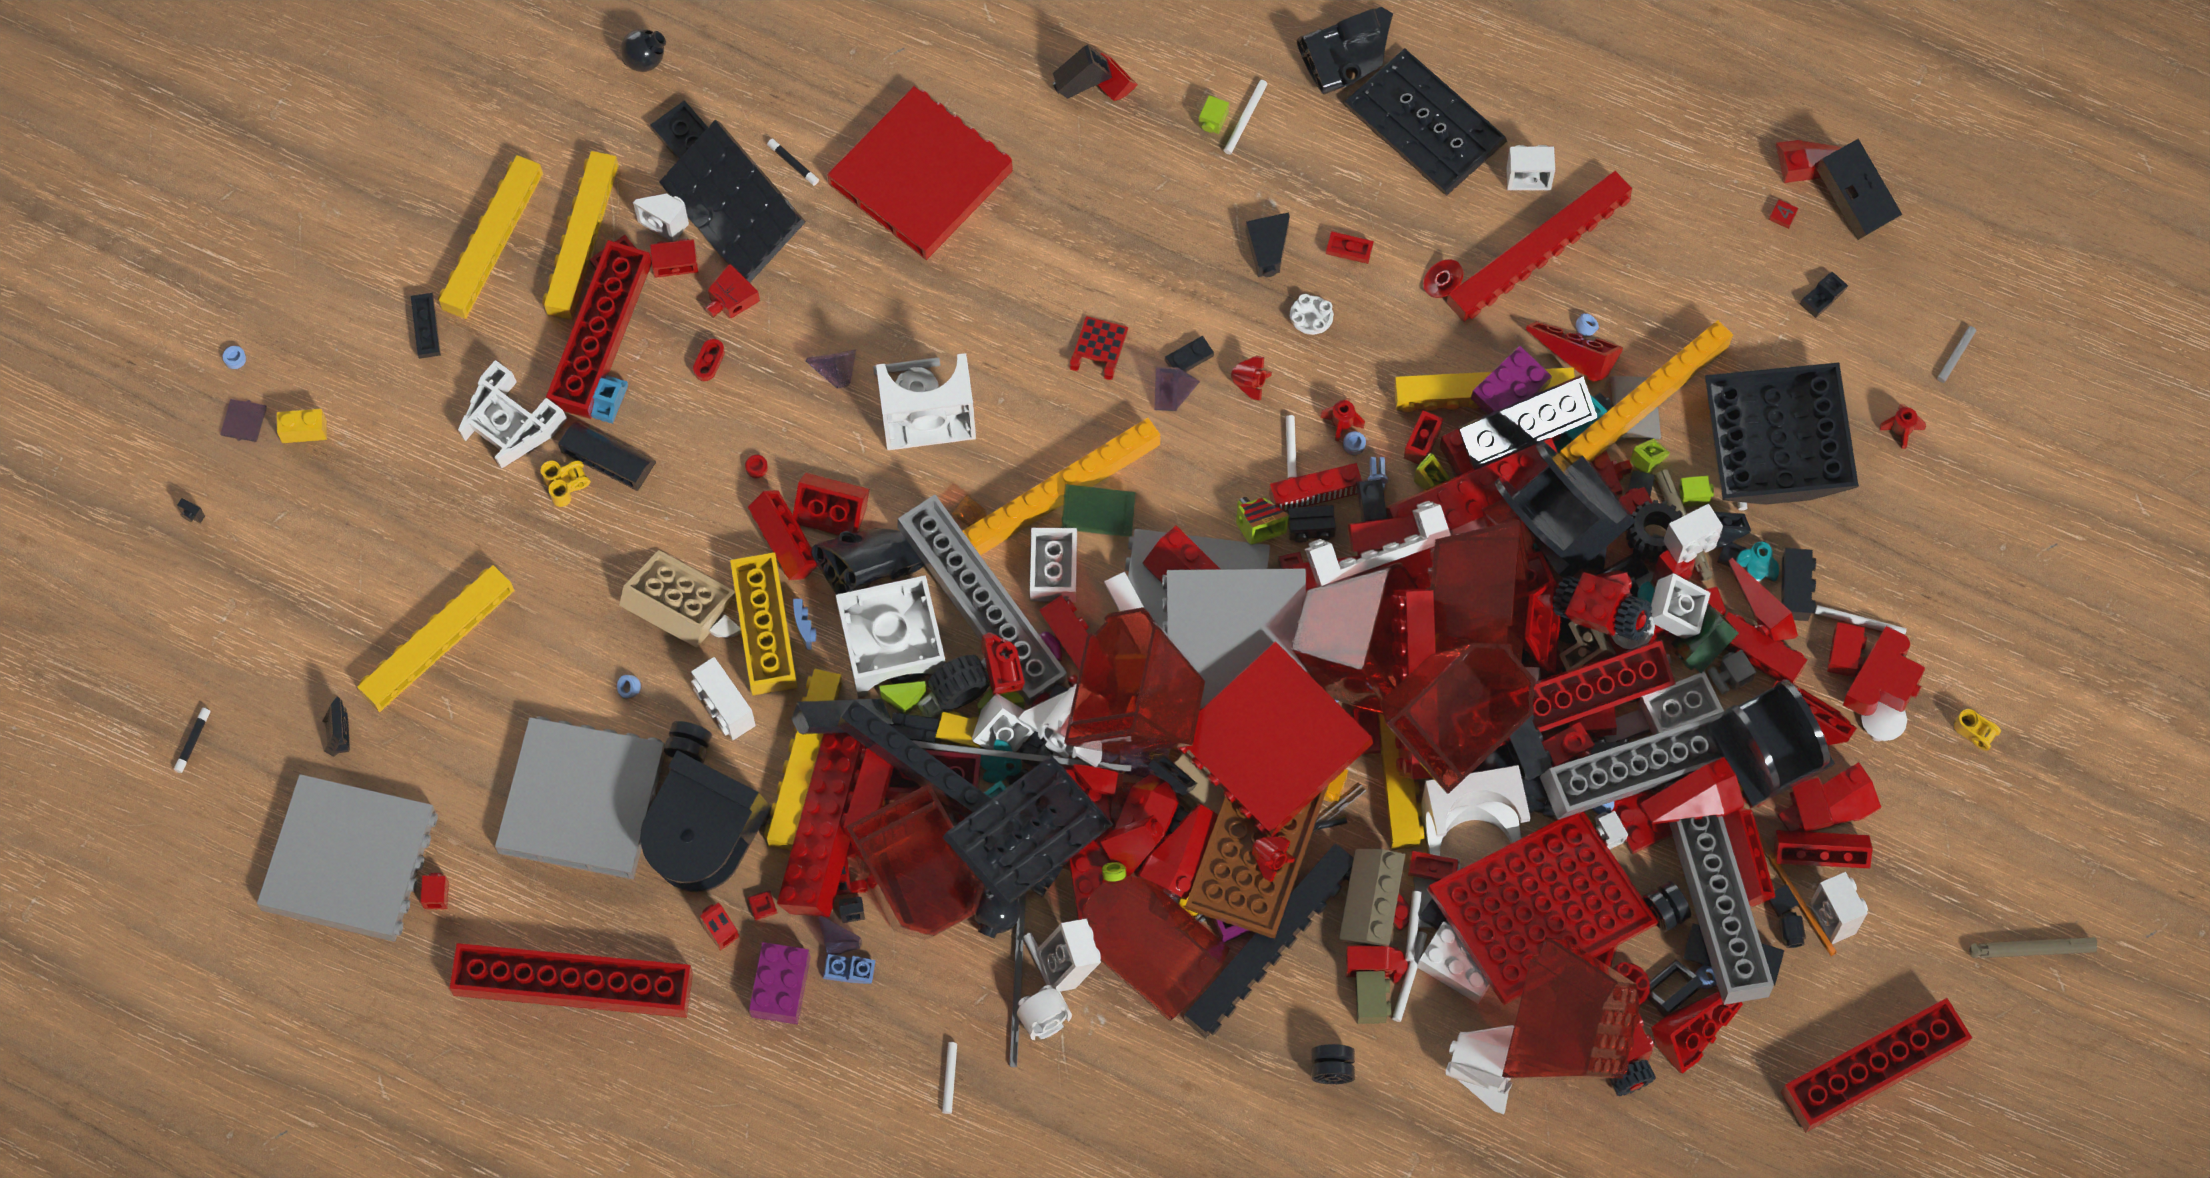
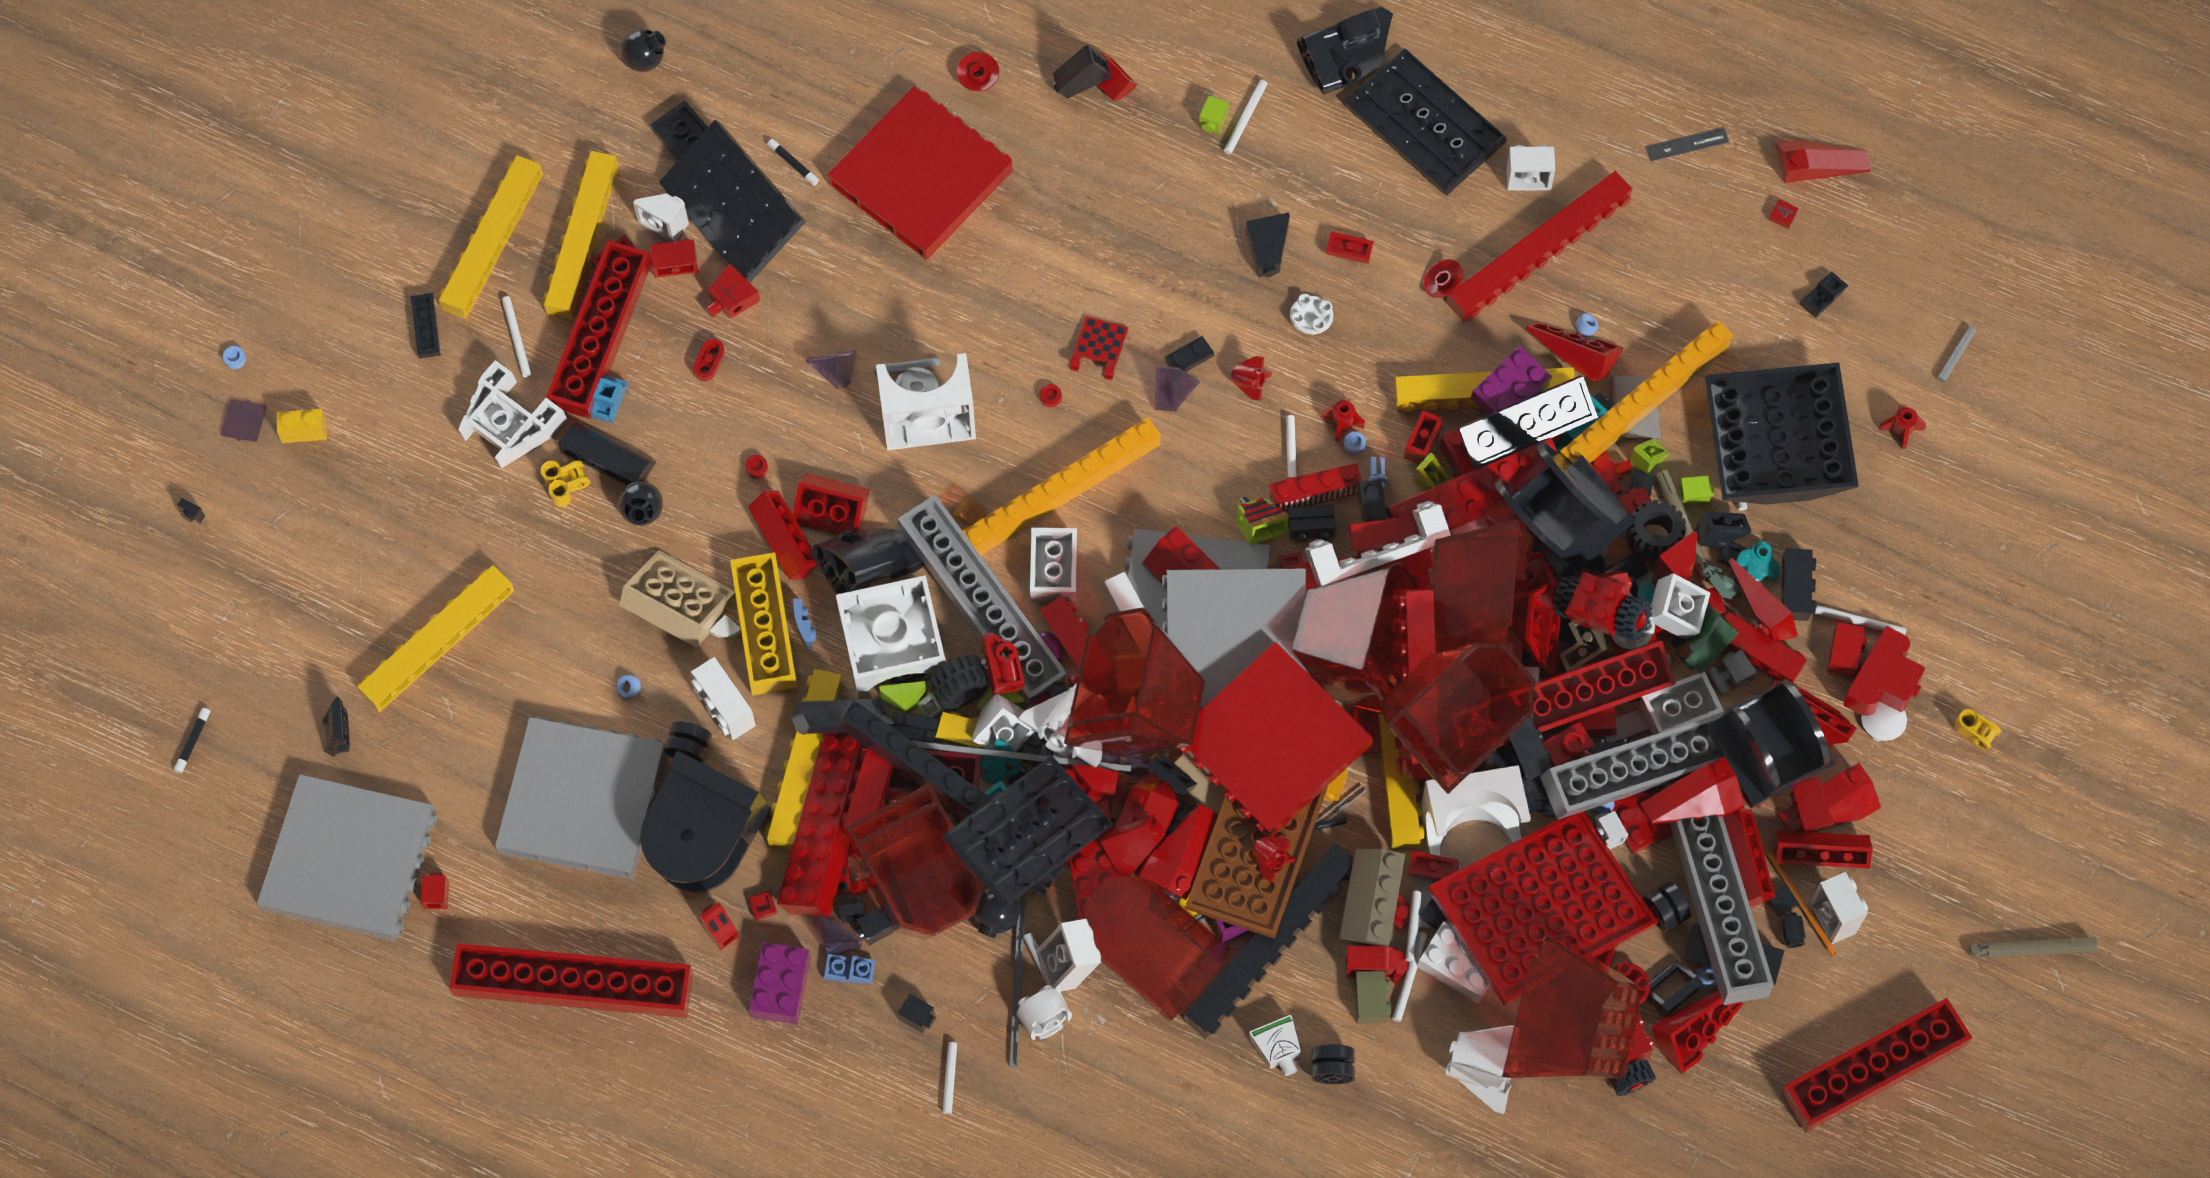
(515, 333): none -> white bar
(640, 503): none -> black brick
(874, 926): none -> black brick
(917, 1013): none -> black brick
(975, 64): none -> red dish
(1050, 395): none -> red tile
(1098, 510): clear green piece -> none
(1113, 871): lime tile -> none
(1277, 1044): none -> white torso
(1687, 144): none -> flat silver sticker
(1693, 534): white brick -> none
(1724, 585): none -> sand green plate
(1858, 189): black brick -> none

